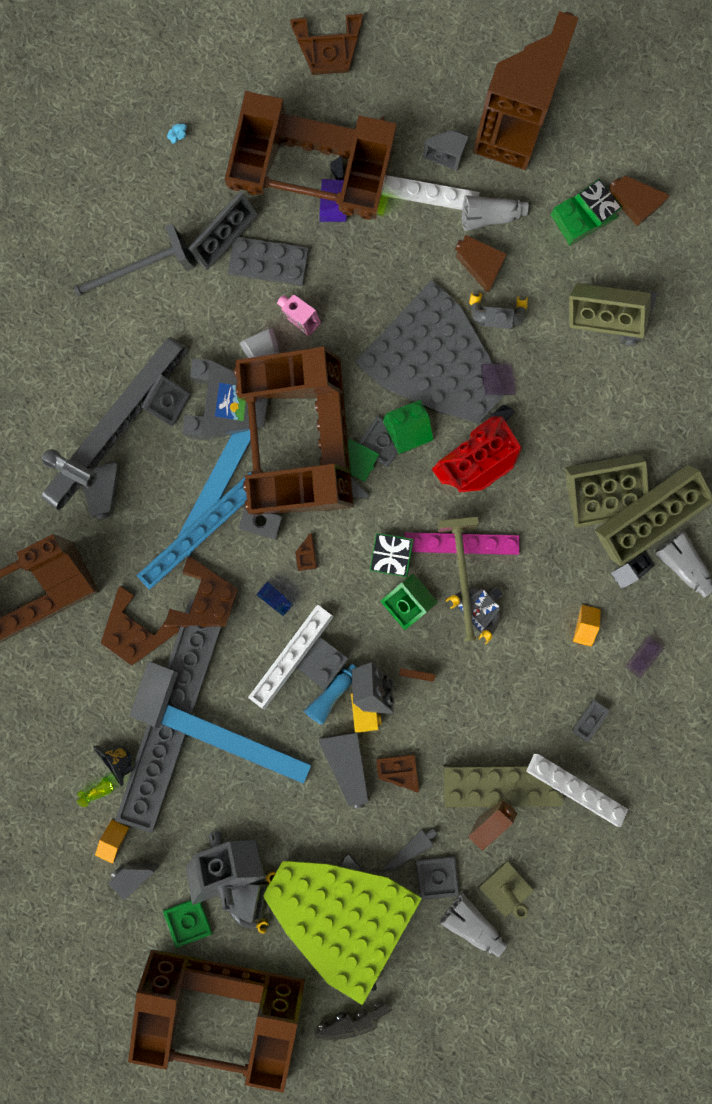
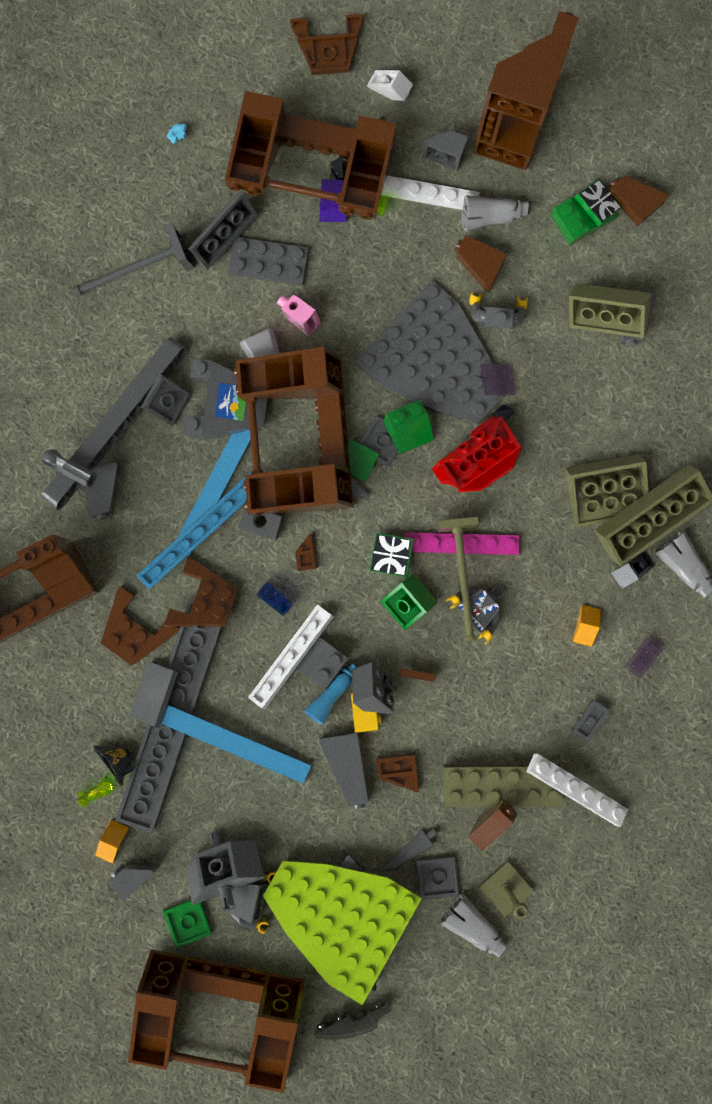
(390, 84): none -> white slope

